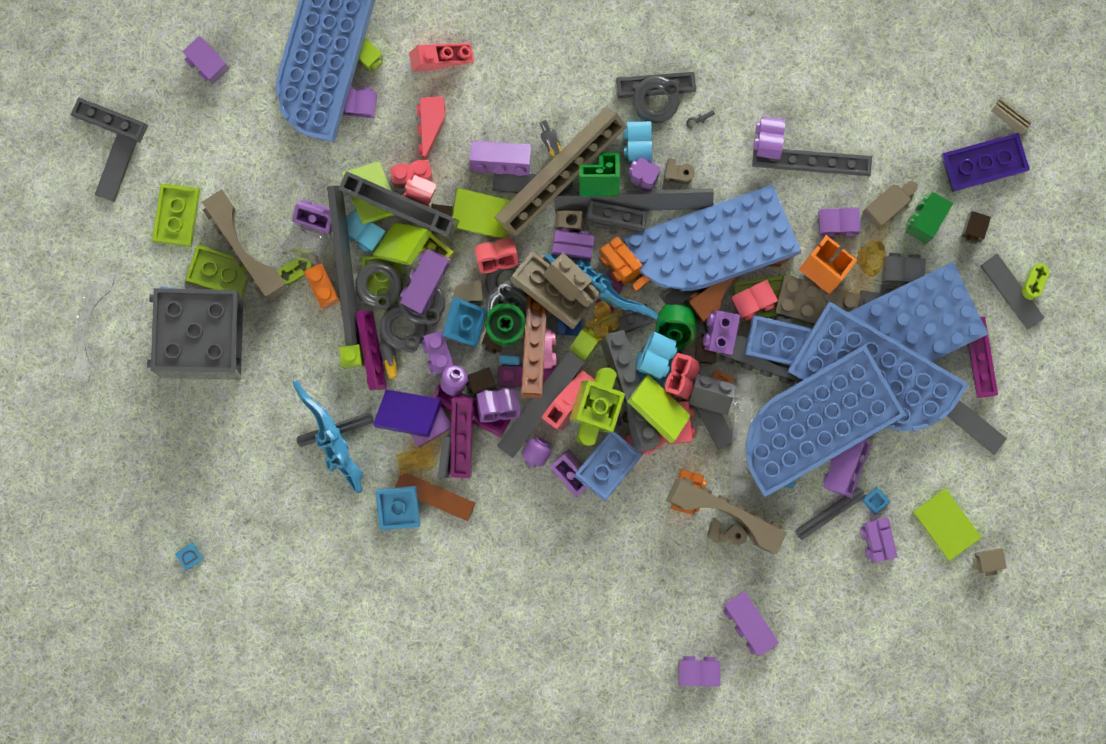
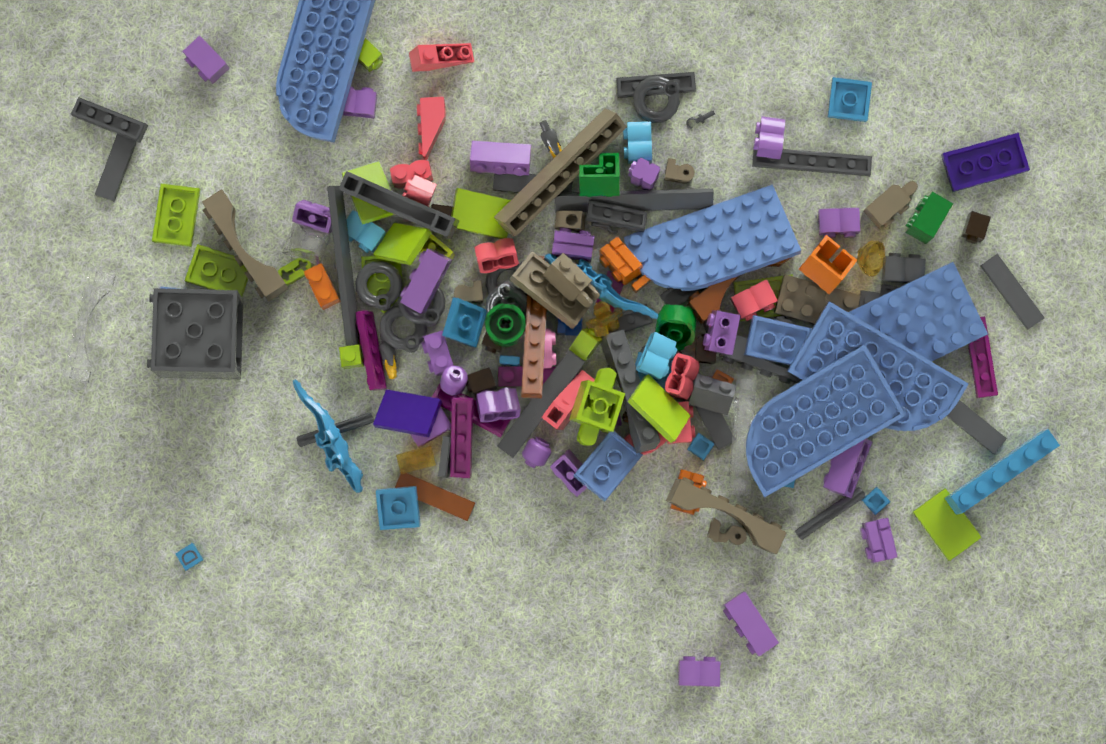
(700, 446): none -> dark azure tile
(849, 99): none -> dark azure plate
(989, 561): dark tan brick -> none
(1002, 471): none -> dark azure brick
(1011, 116): dark tan tile -> none
(1039, 283): lime beam -> none

